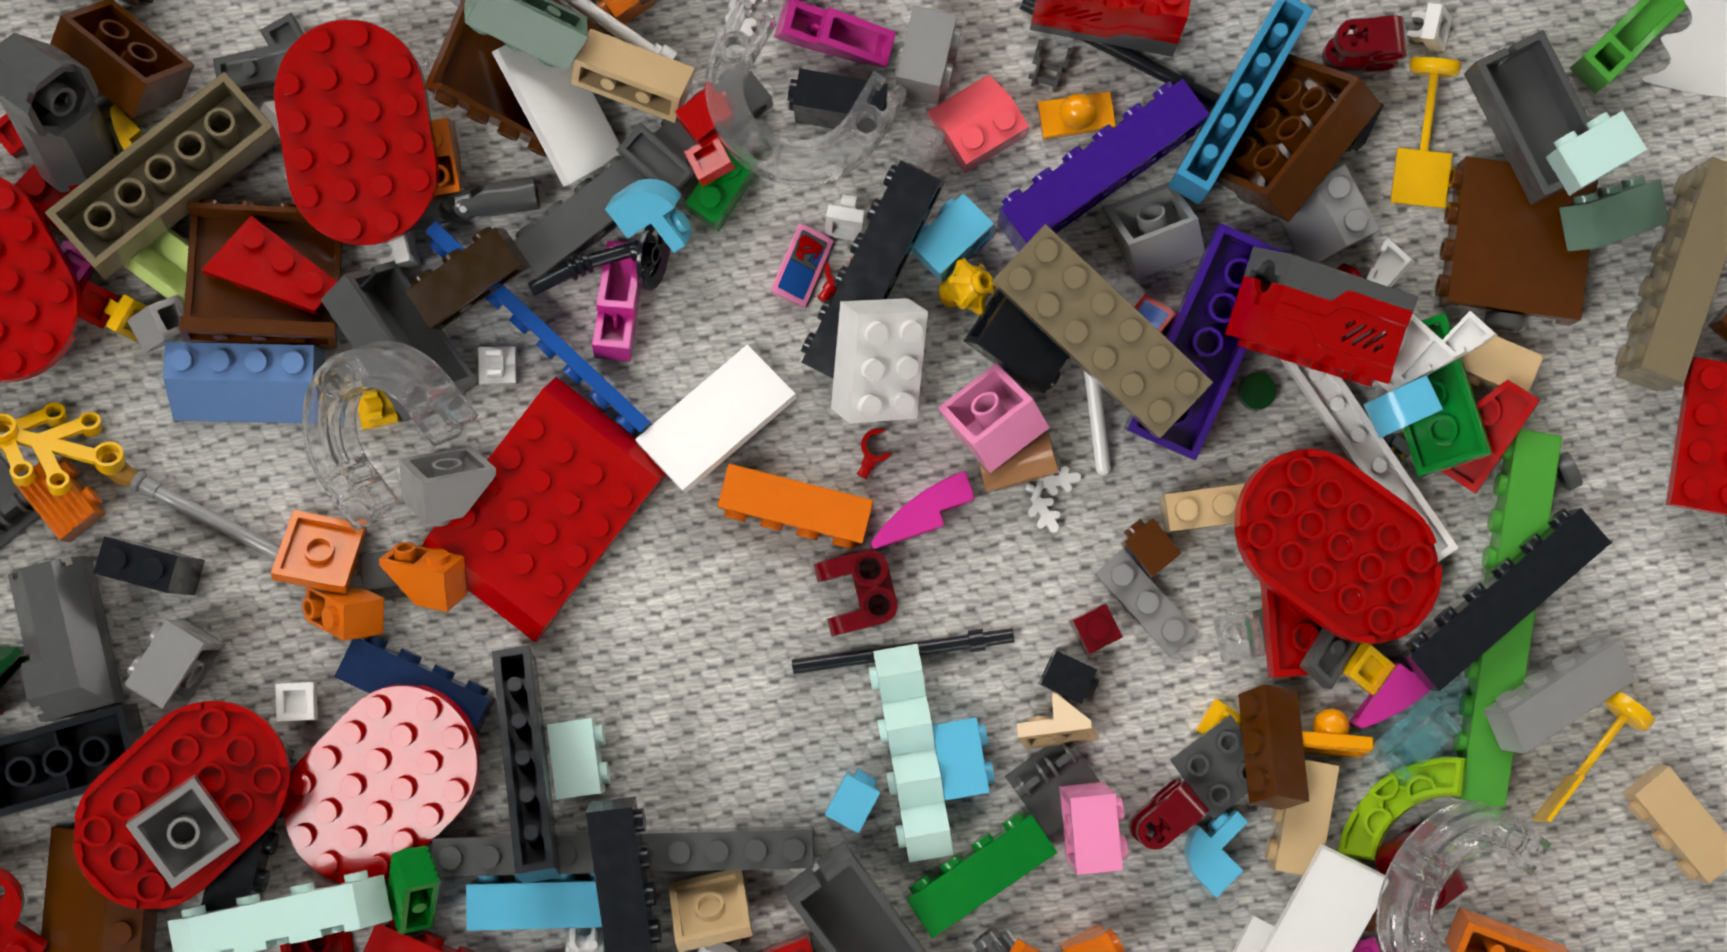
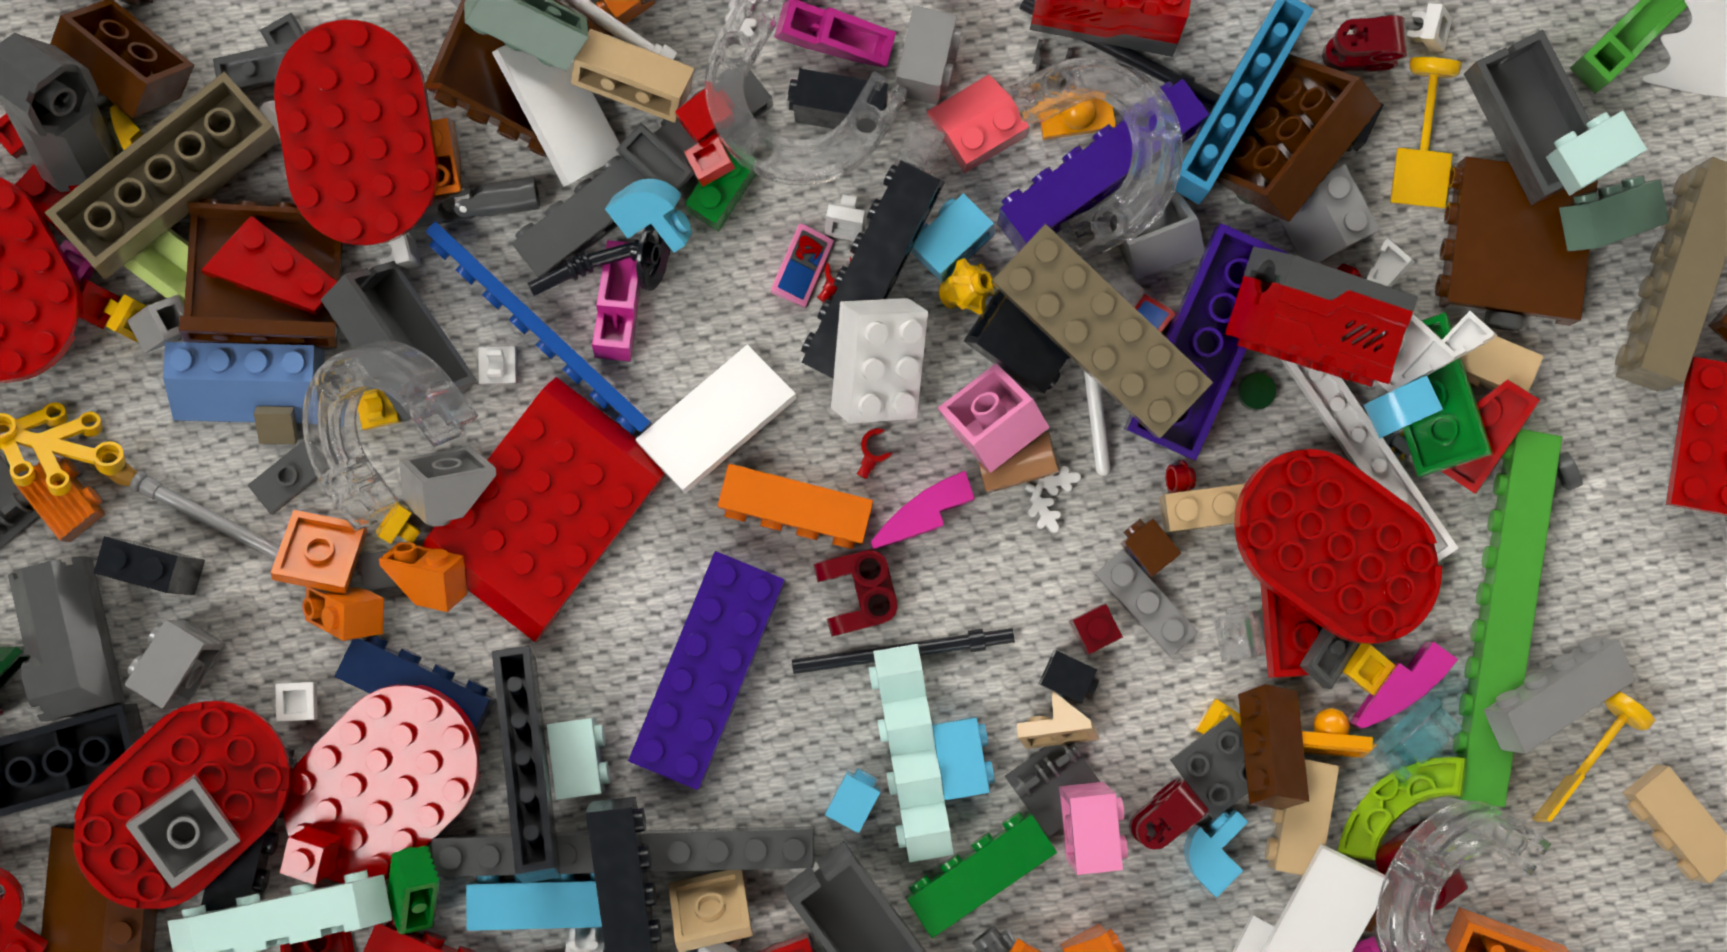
(276, 425): none -> dark tan tile
(284, 479): none -> dark grey plate
(310, 855): none -> red brick
(396, 524): none -> yellow tile
(466, 277): dark brown brick -> none
(707, 670): none -> dark purple brick
(1155, 153): none -> clear piece
(1180, 477): none -> red plate
(1505, 598): black brick -> none

